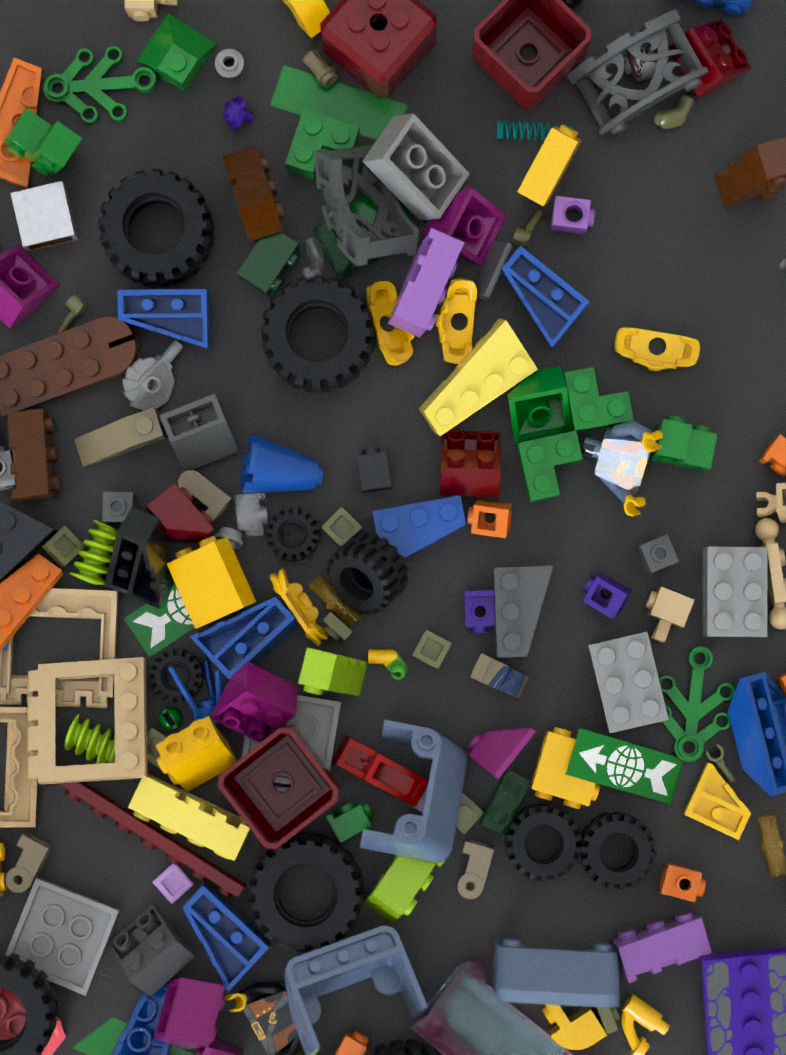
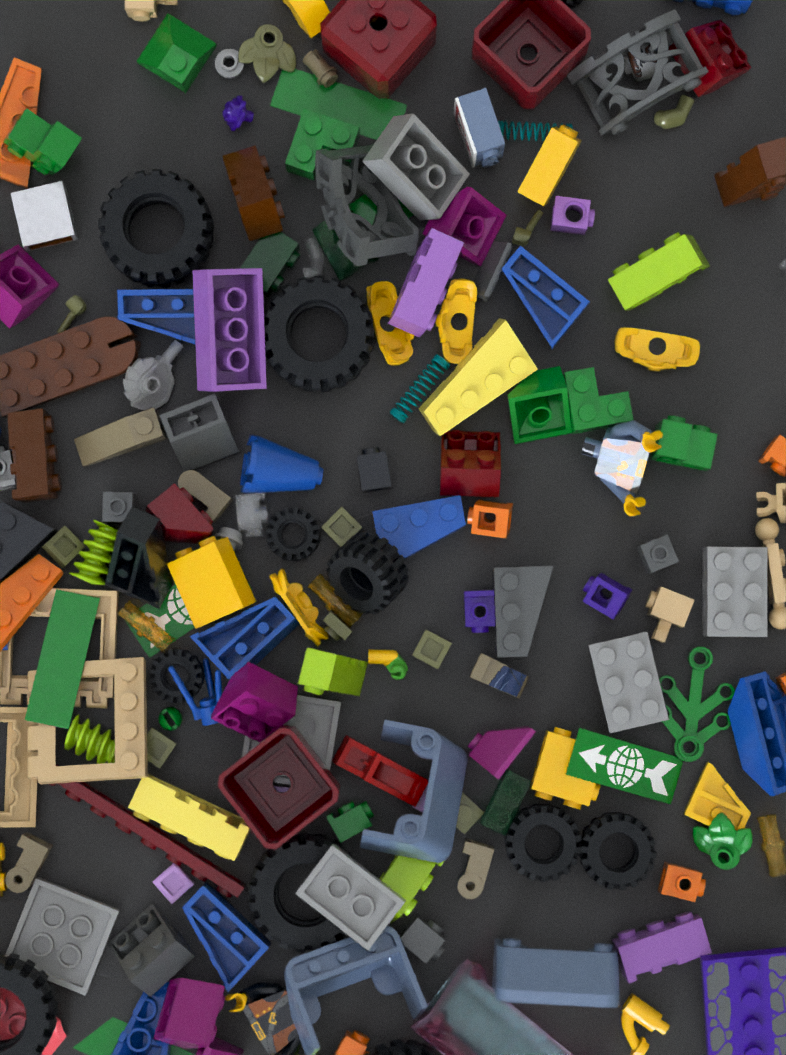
(62, 659): none -> green sticker
(95, 84): green plant -> none
(145, 626): none -> clear yellow pin
(195, 754): yellow brick -> none
(229, 329): none -> medium lavender brick
(267, 56): none -> olive plate
(350, 897): none -> light grey plate
(395, 412): none -> teal piece
(424, 938): none -> dark grey brick
(479, 128): none -> sand blue piece
(541, 457): green brick -> none
(576, 1031): yellow brick -> none
(608, 1018): olive plate -> none
(657, 270): none -> lime wedge
(721, 764): olive hand -> none
(723, 837): none -> green plate

